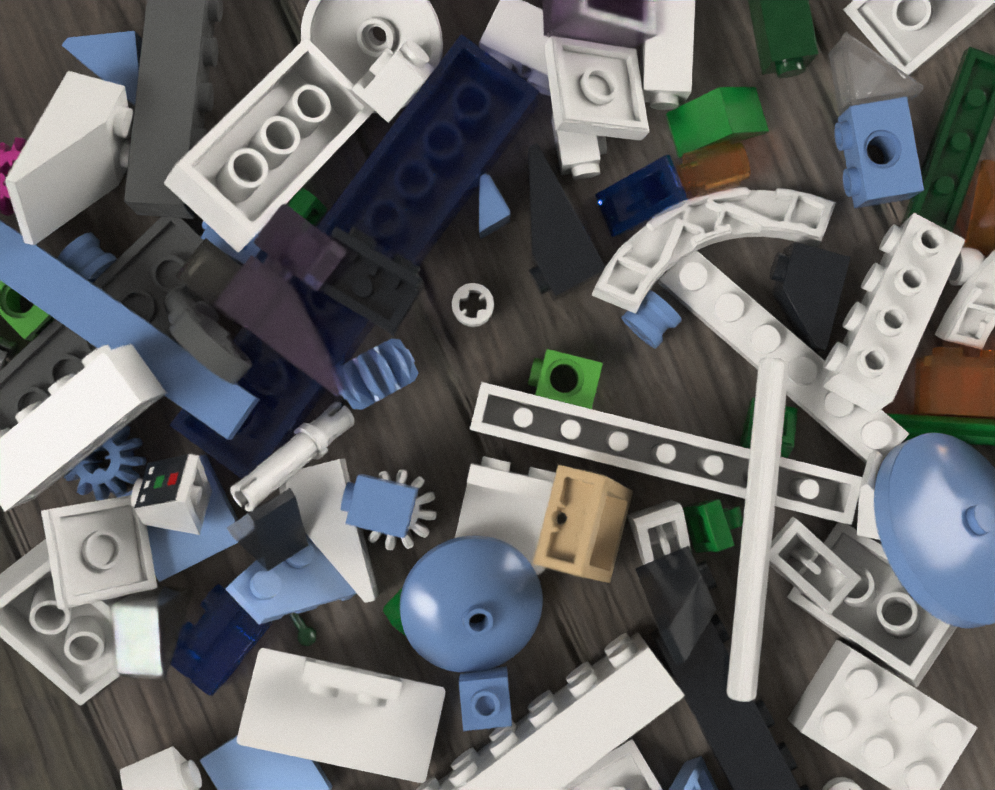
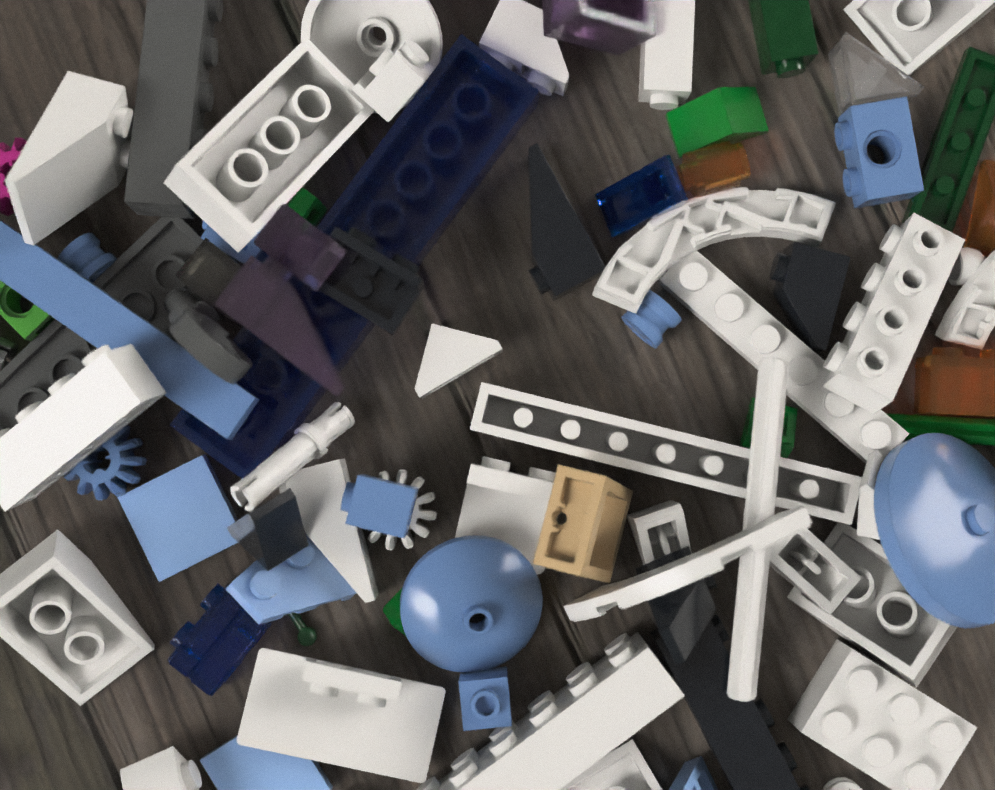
(97, 551): white tile -> none
(111, 57): medium blue slope -> none
(148, 630): clear smoke slope -> none
(173, 494): white slope -> none
(377, 373): medium blue gear -> none
(450, 355): none -> white slope
(462, 294): white bush -> none
(492, 207): medium blue slope -> none
(579, 153): white brick -> none
(586, 373): bright green brick -> none
(595, 88): white tile -> none
(689, 568): none -> white tile
(711, 525): green tile -> none

